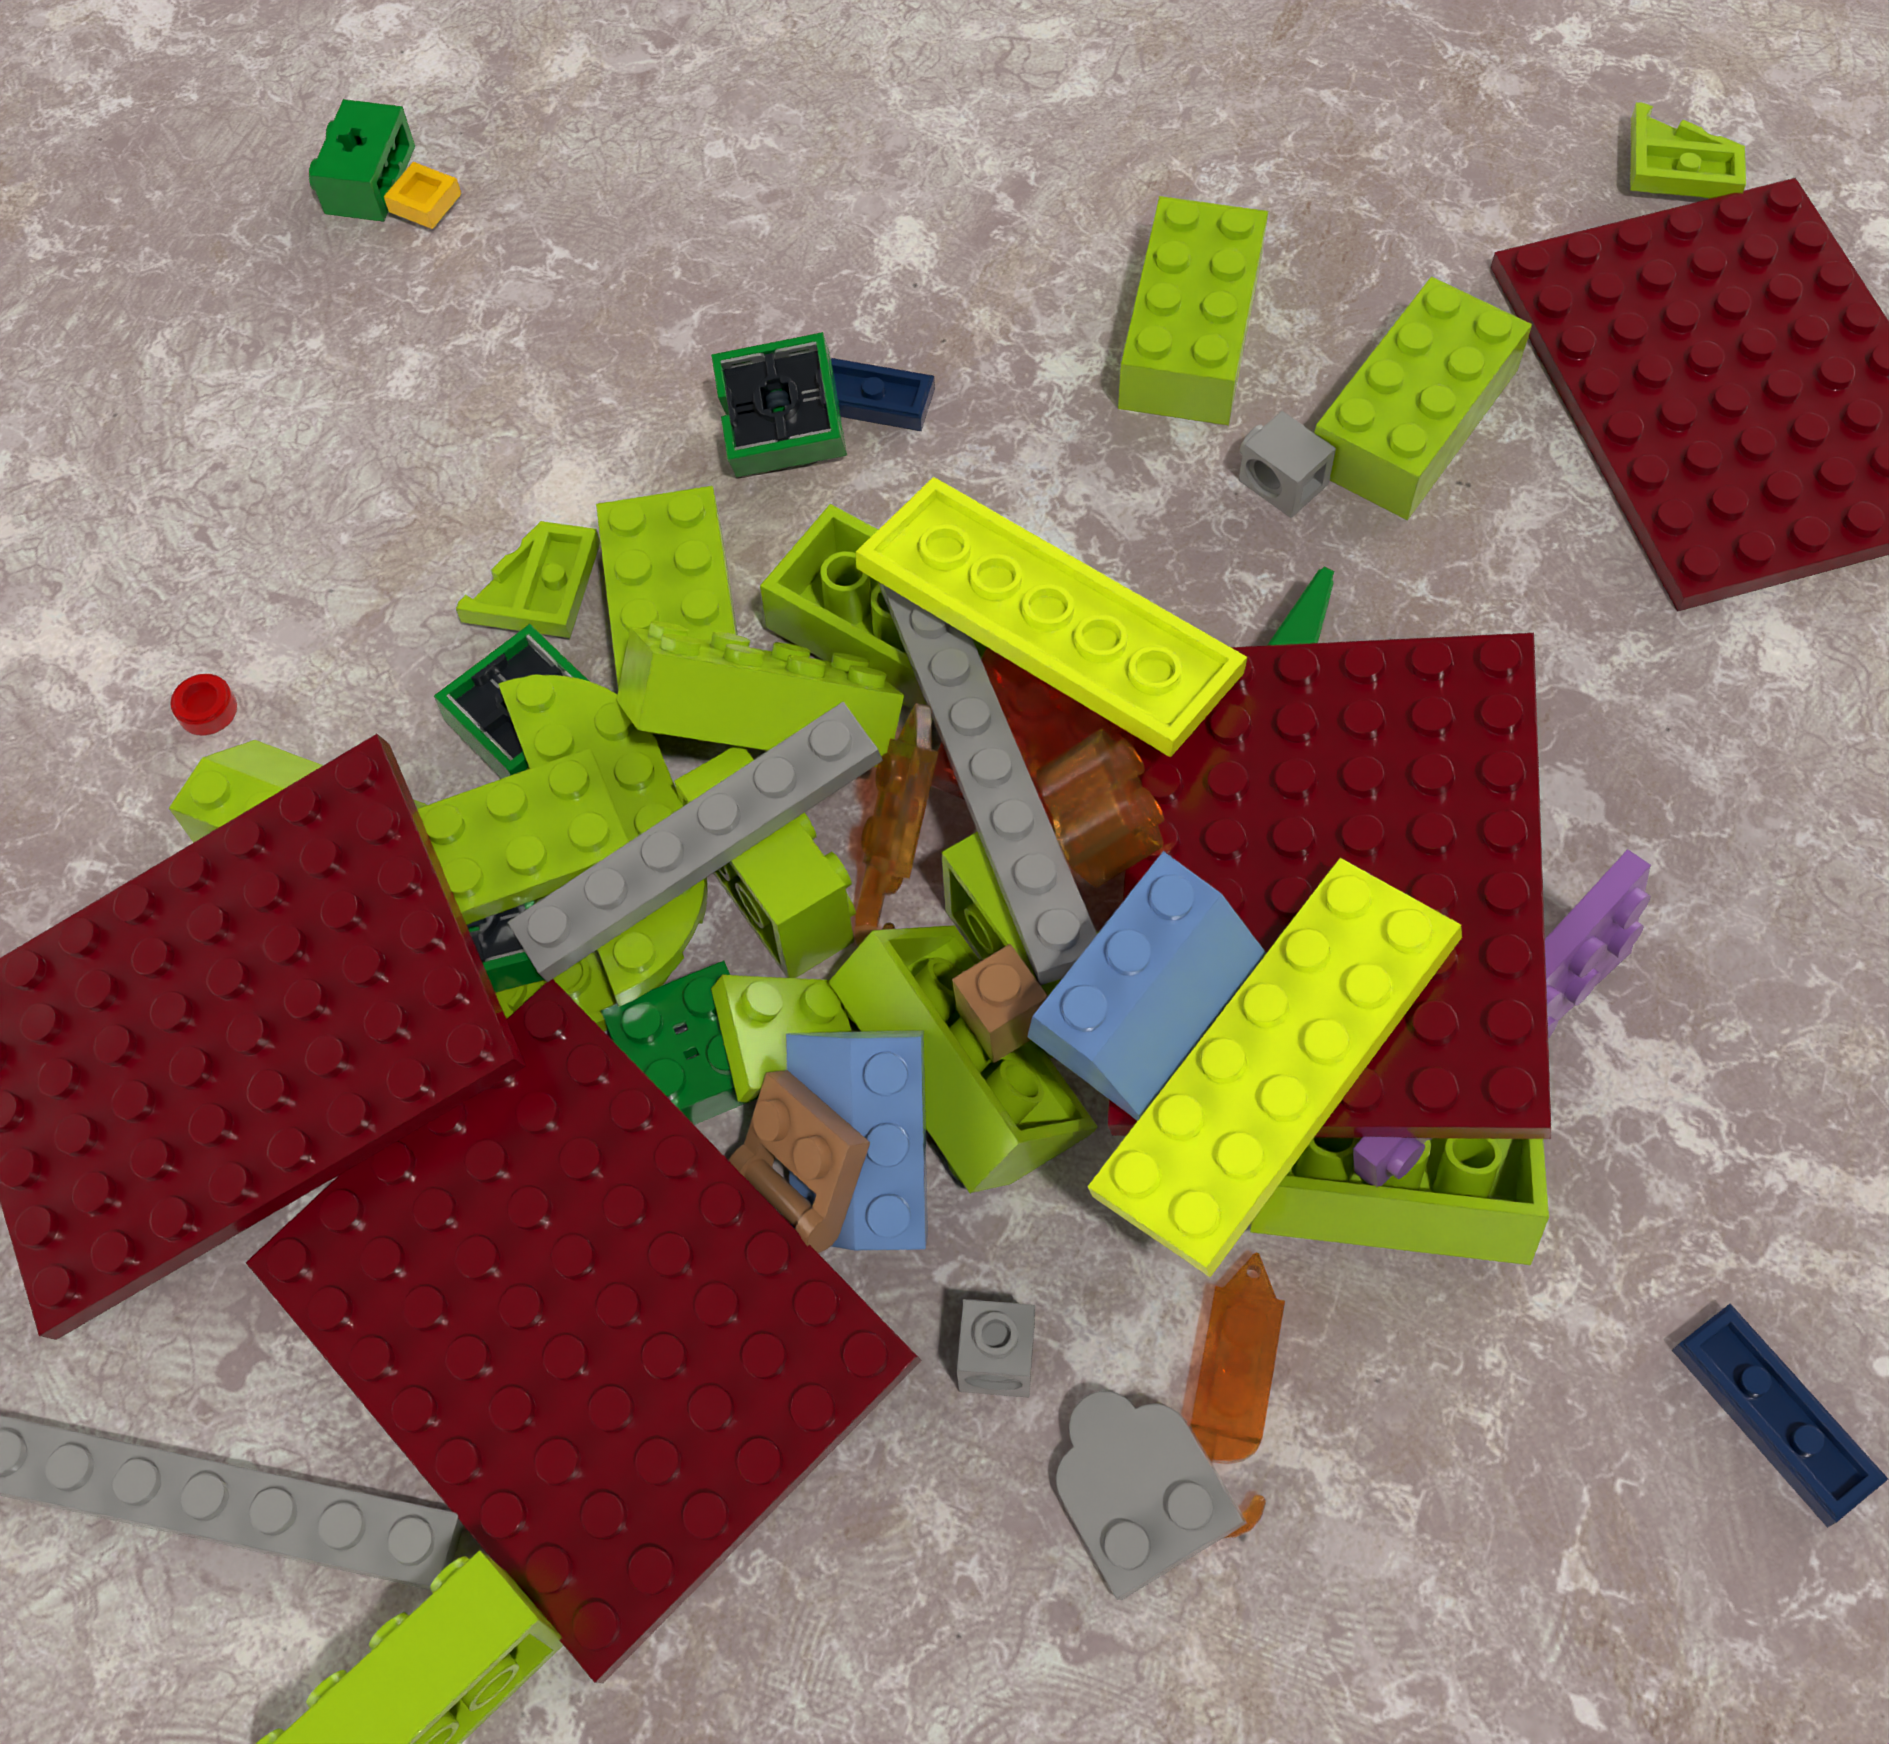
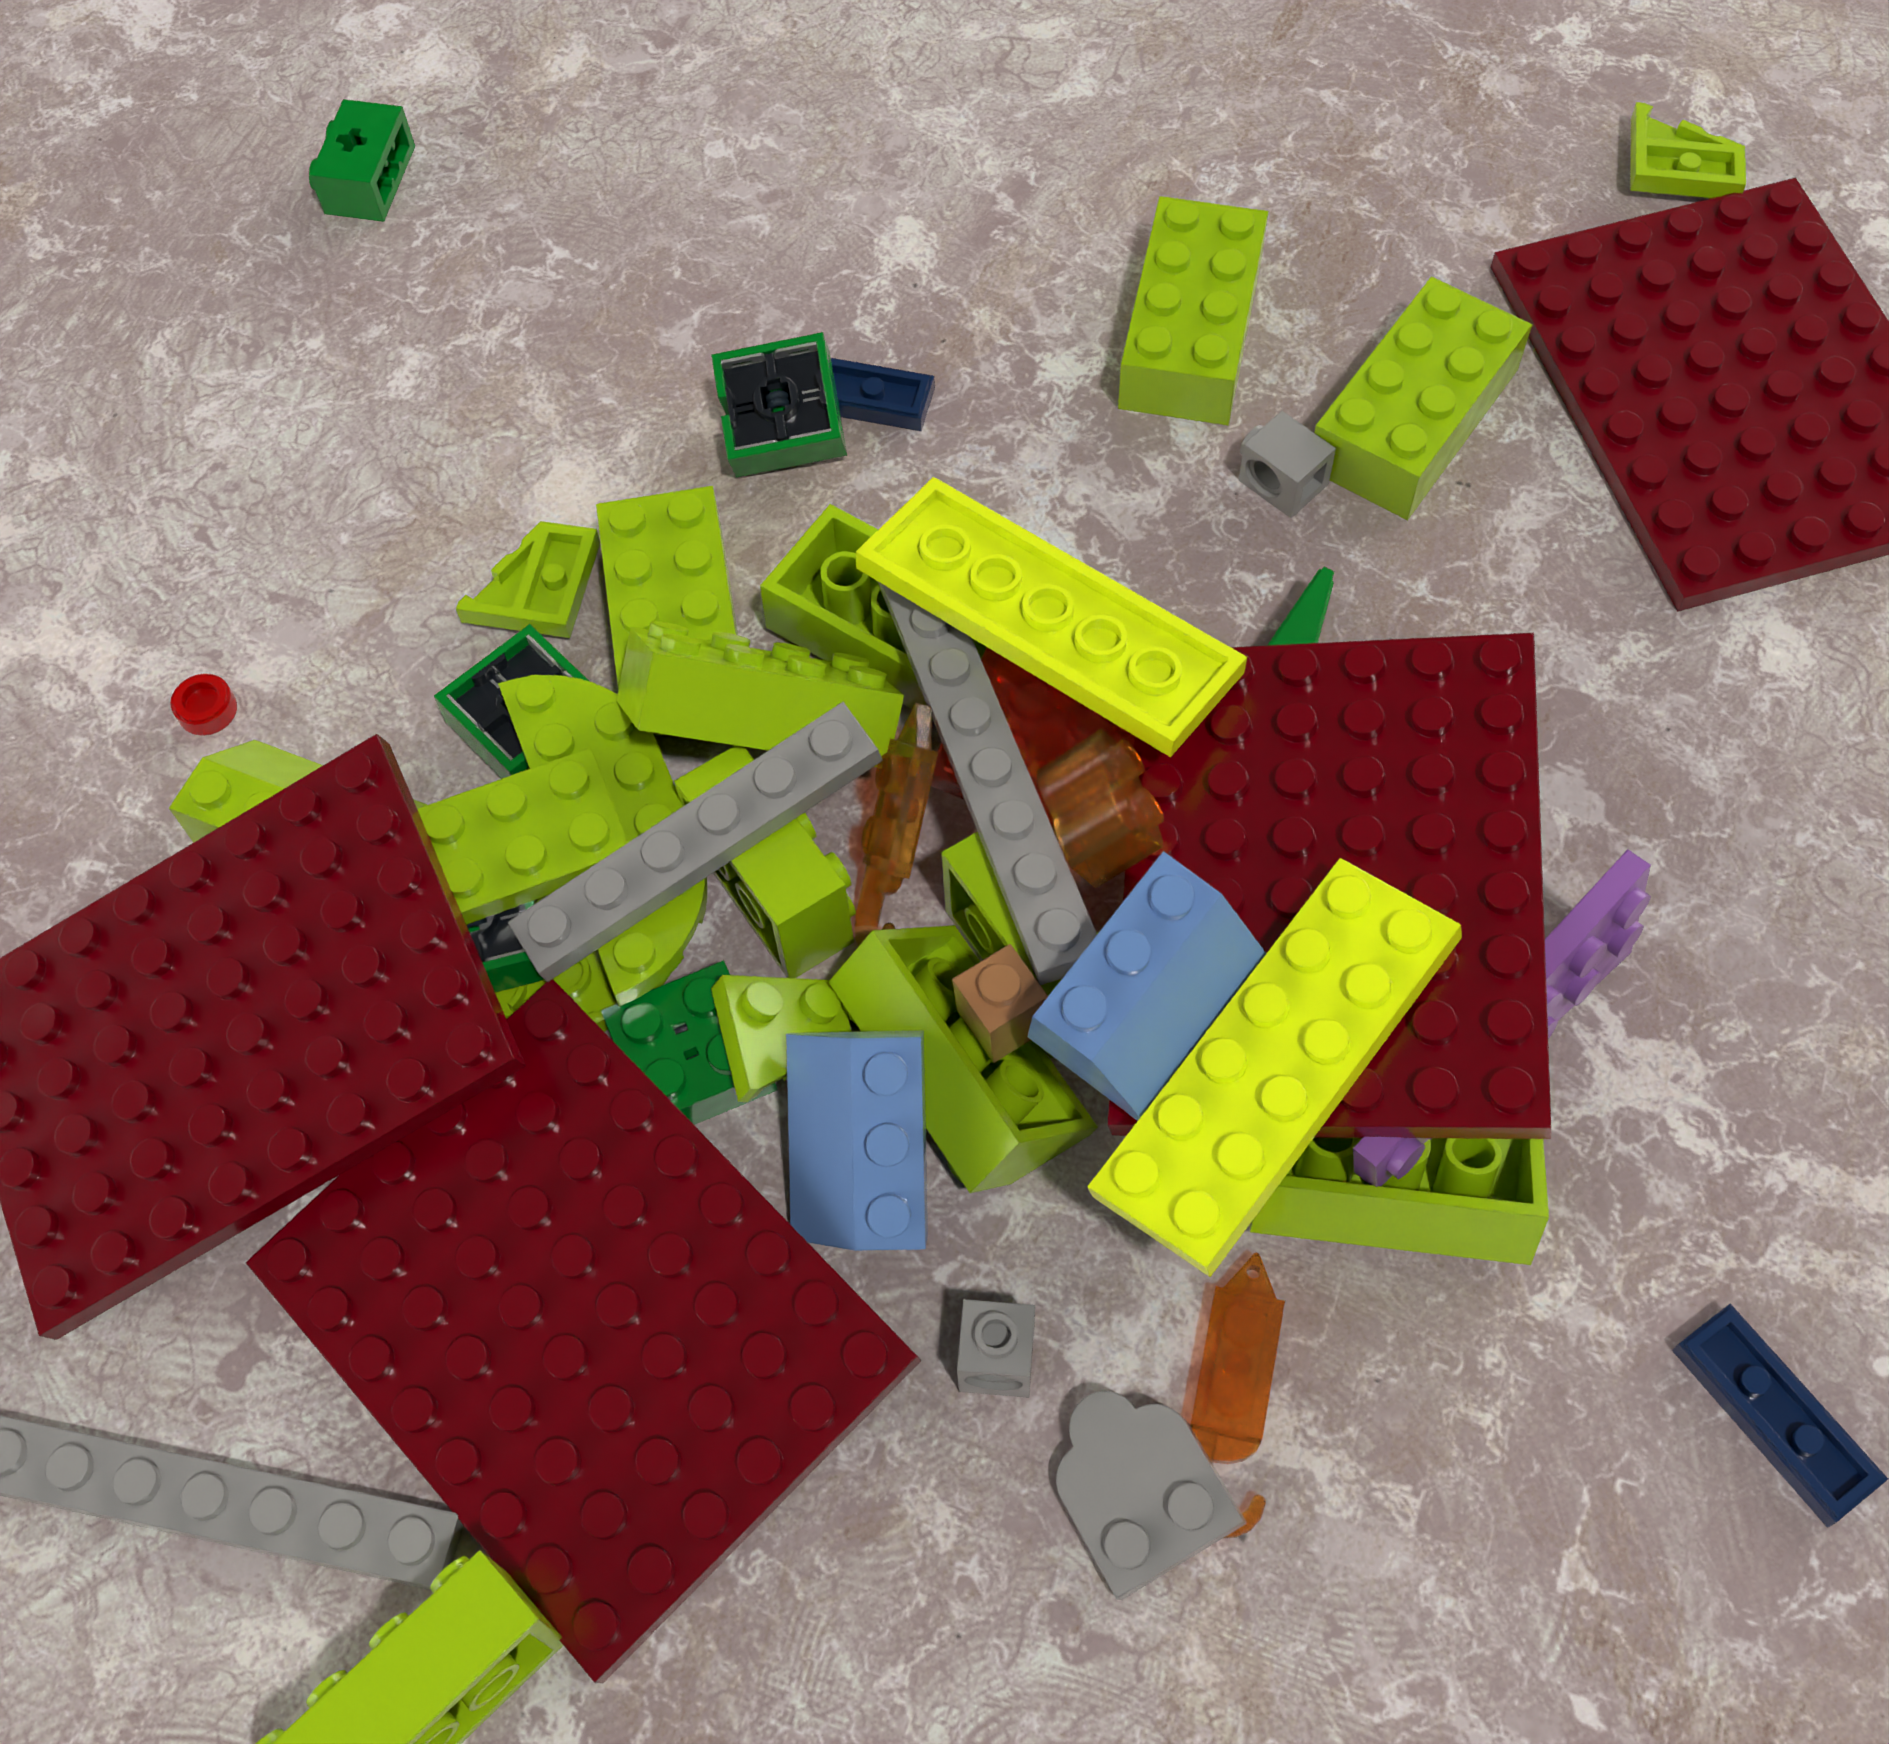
(422, 195): yellow plate -> none
(814, 1146): medium nougat plate -> none

